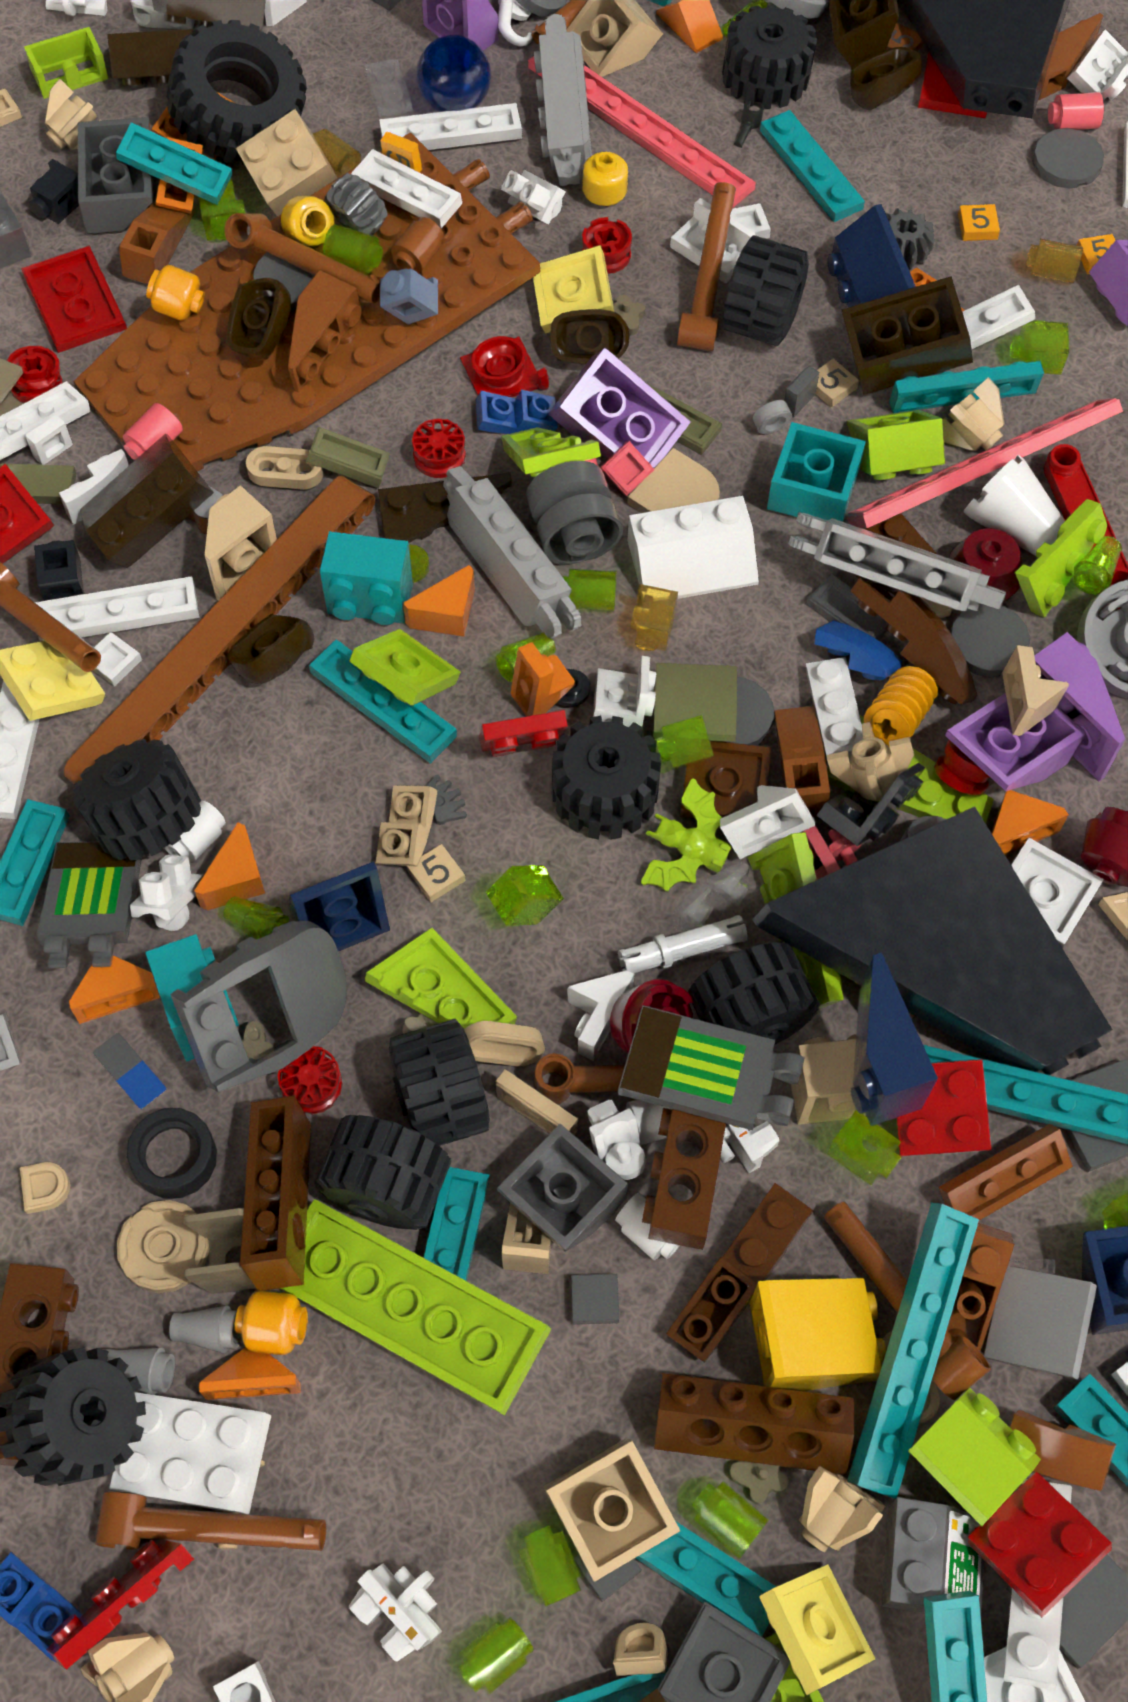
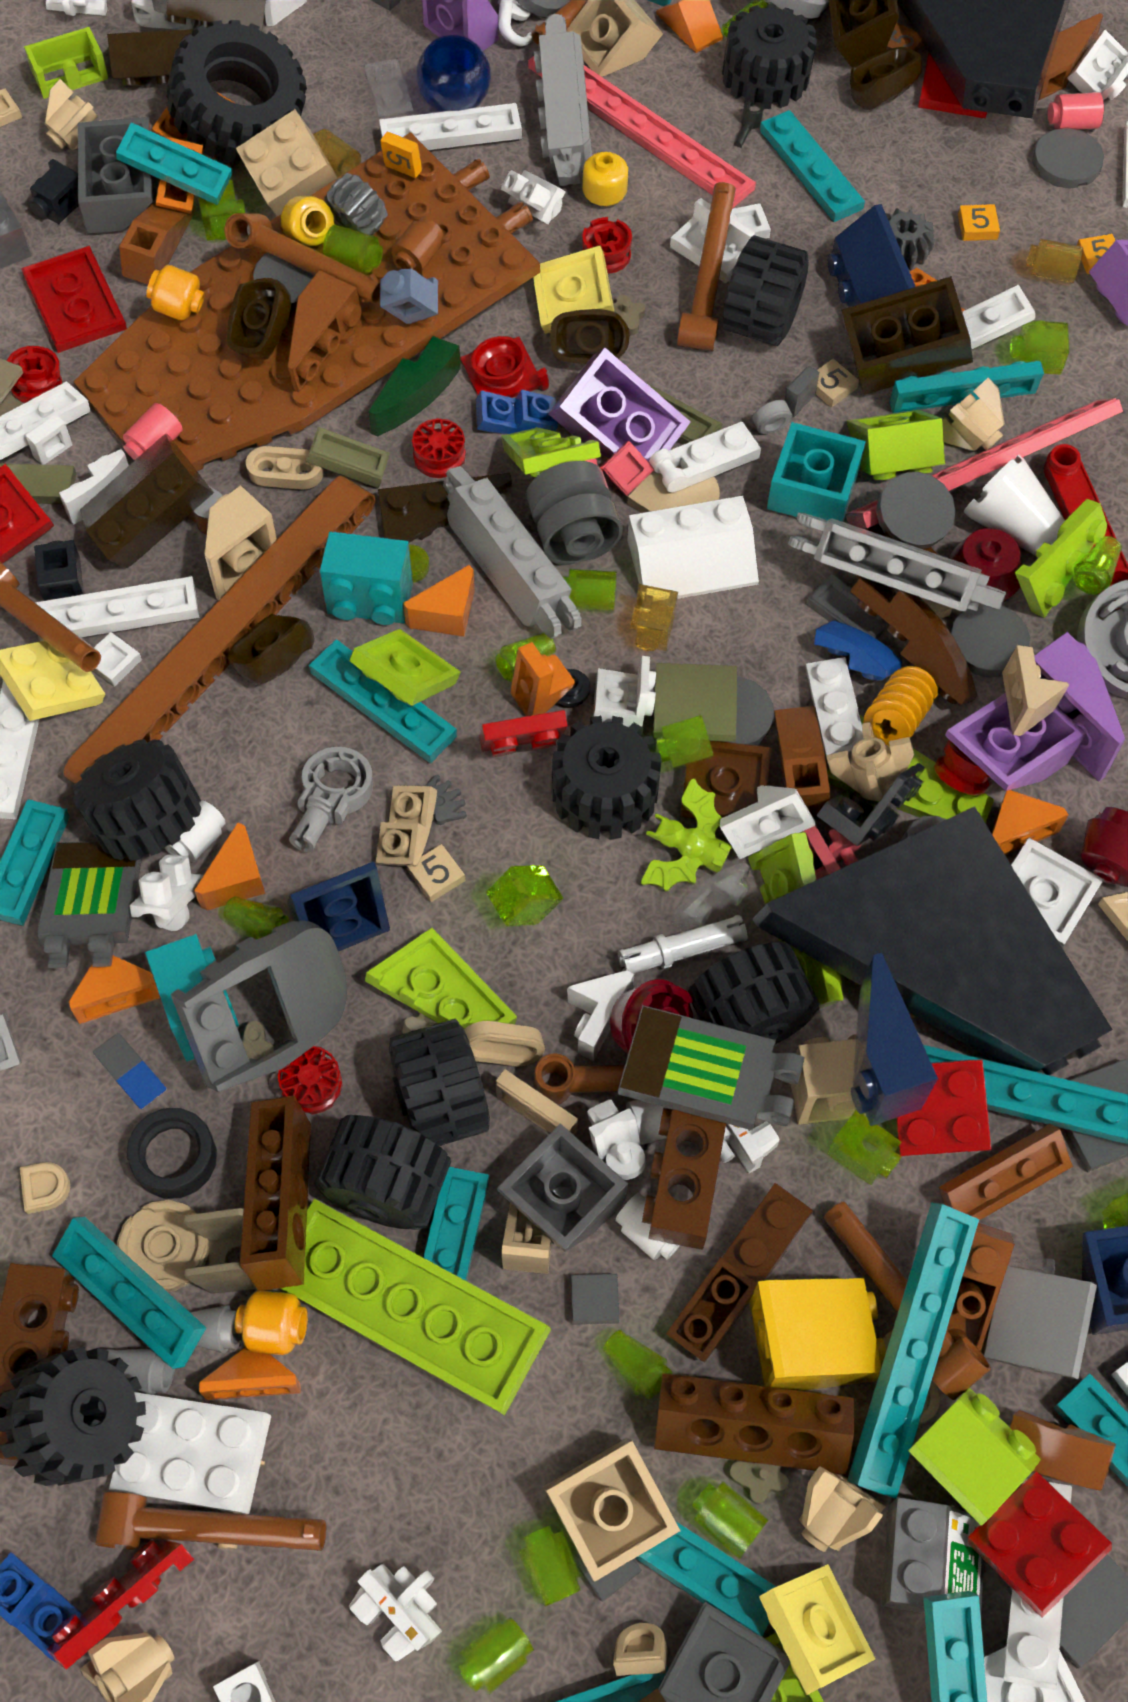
(129, 1292): none -> teal plate
(325, 803): none -> light grey pin
(408, 188): white plate -> none
(415, 385): none -> dark green slope
(636, 1363): none -> clear neon green cone
(705, 457): none -> white plate
(916, 509): none -> dark grey tile

